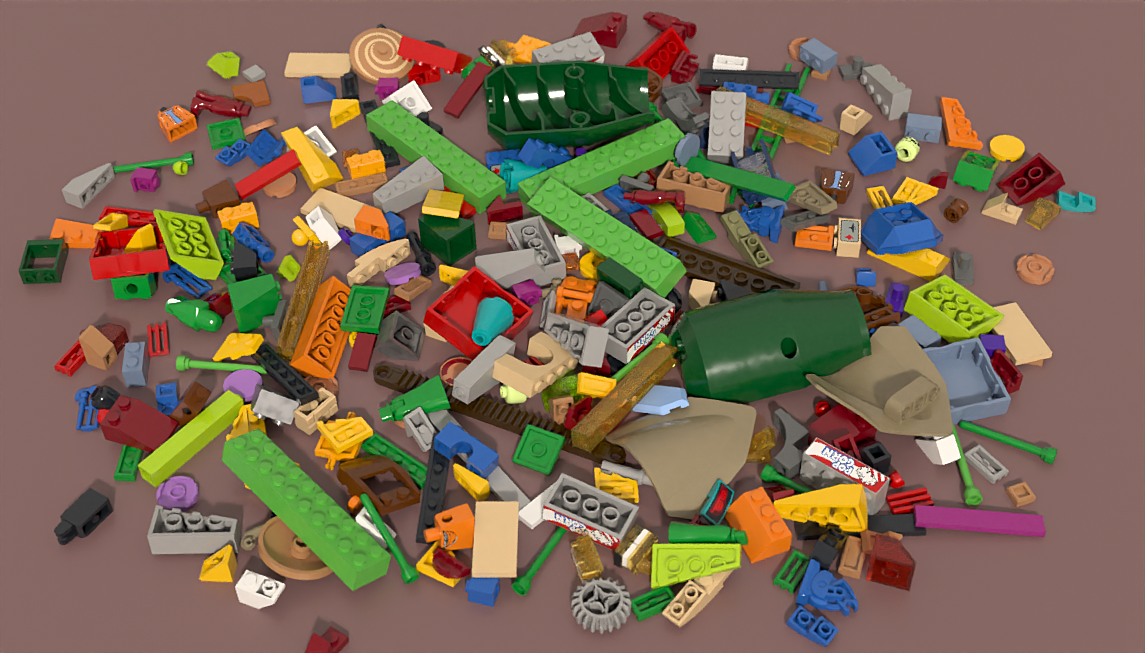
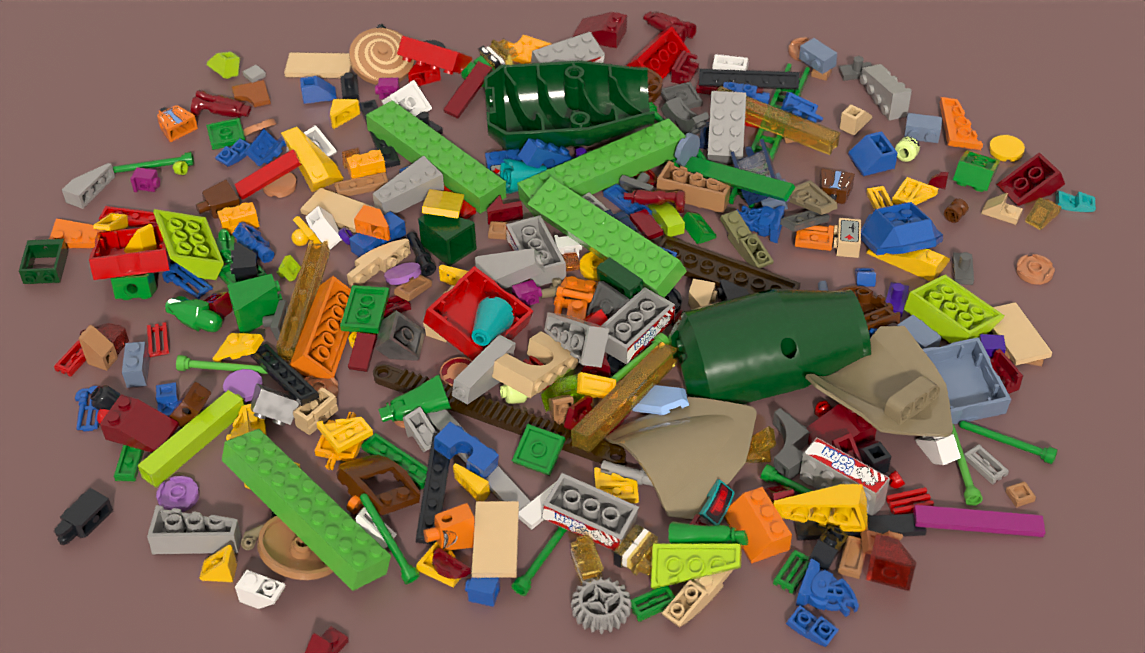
(548, 306): light grey tile -> none

